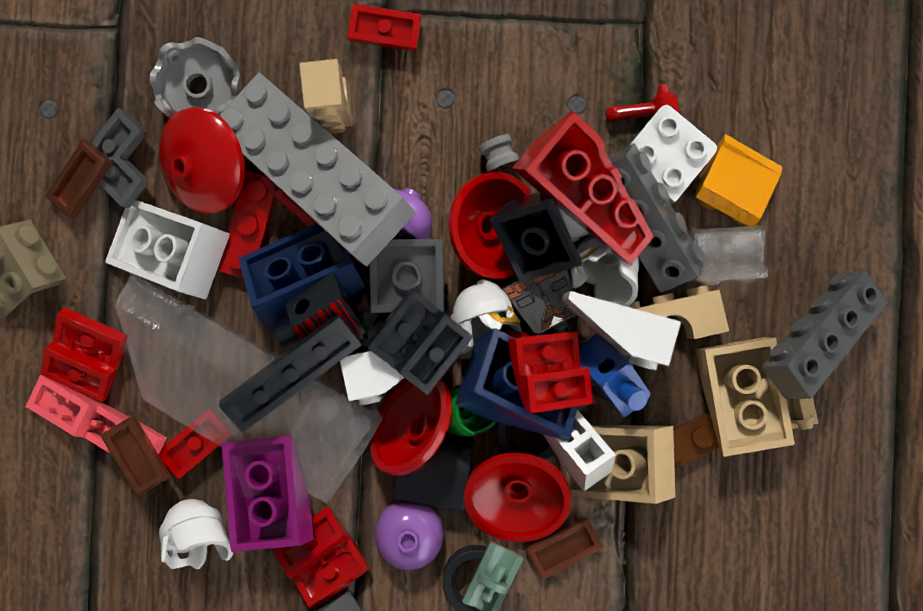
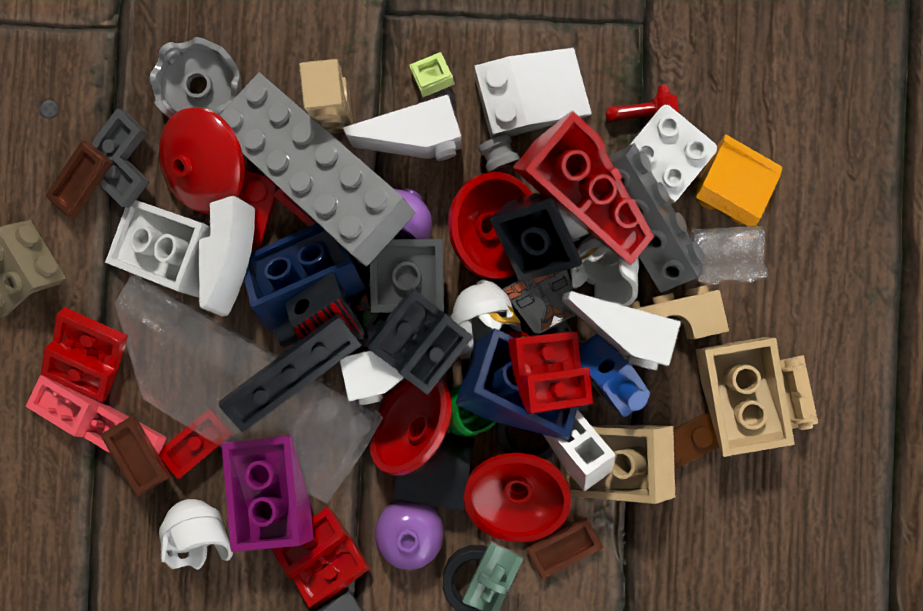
(225, 254): none -> white slope
(384, 27): red plate -> none
(414, 131): none -> white slope
(431, 74): none -> yellowish green tile
(530, 91): none -> white slope
(824, 335): dark grey brick -> none

